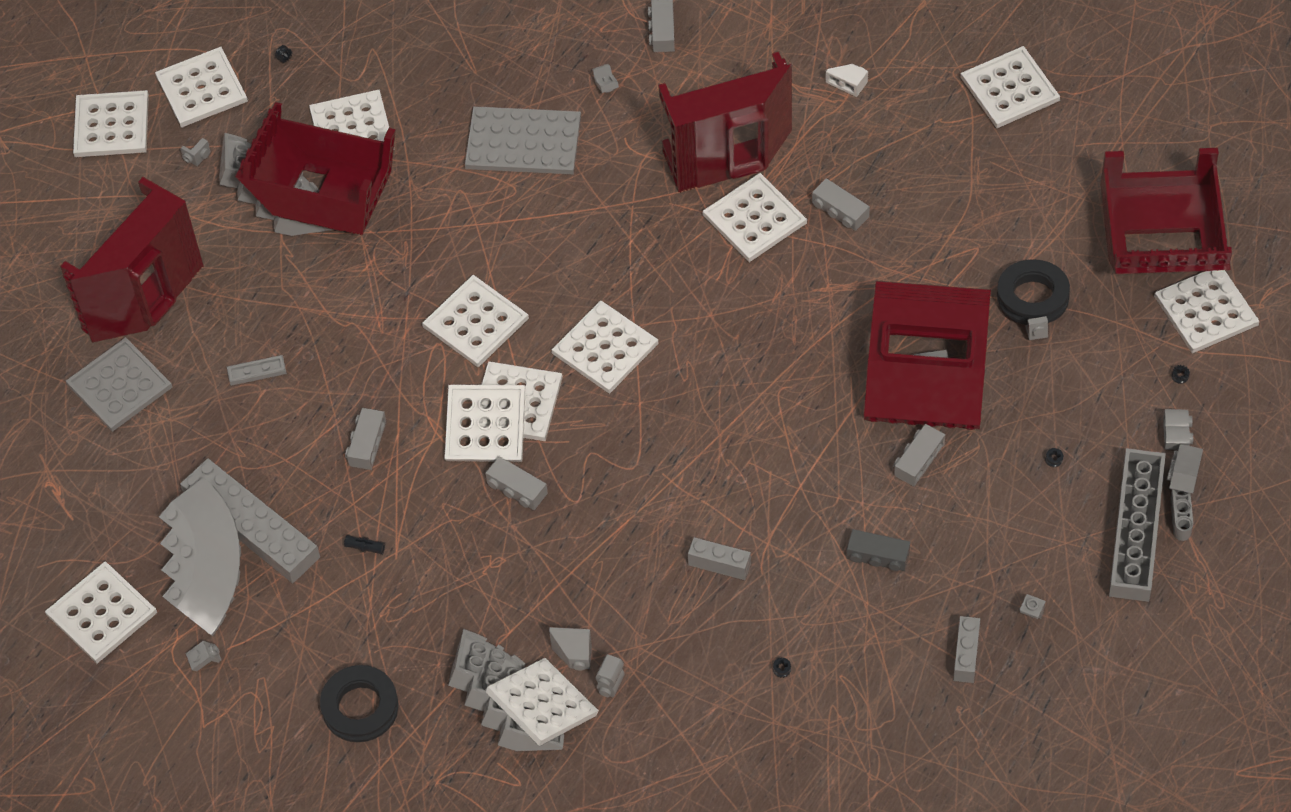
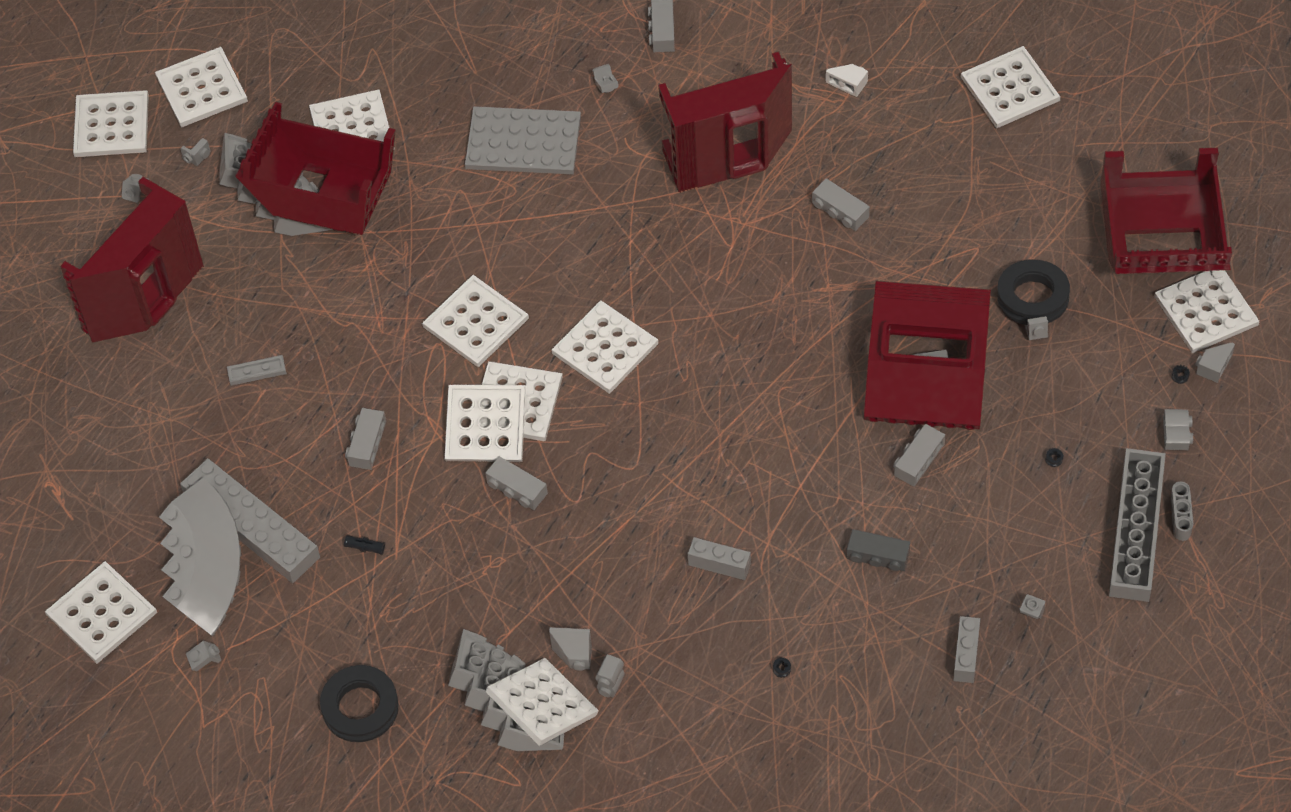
(119, 384): light grey plate -> none
(131, 188): none -> light grey bracket
(283, 53): black bush -> none
(767, 218): white piece -> none
(1185, 468): light grey brick -> none
(1214, 361): none -> light grey slope

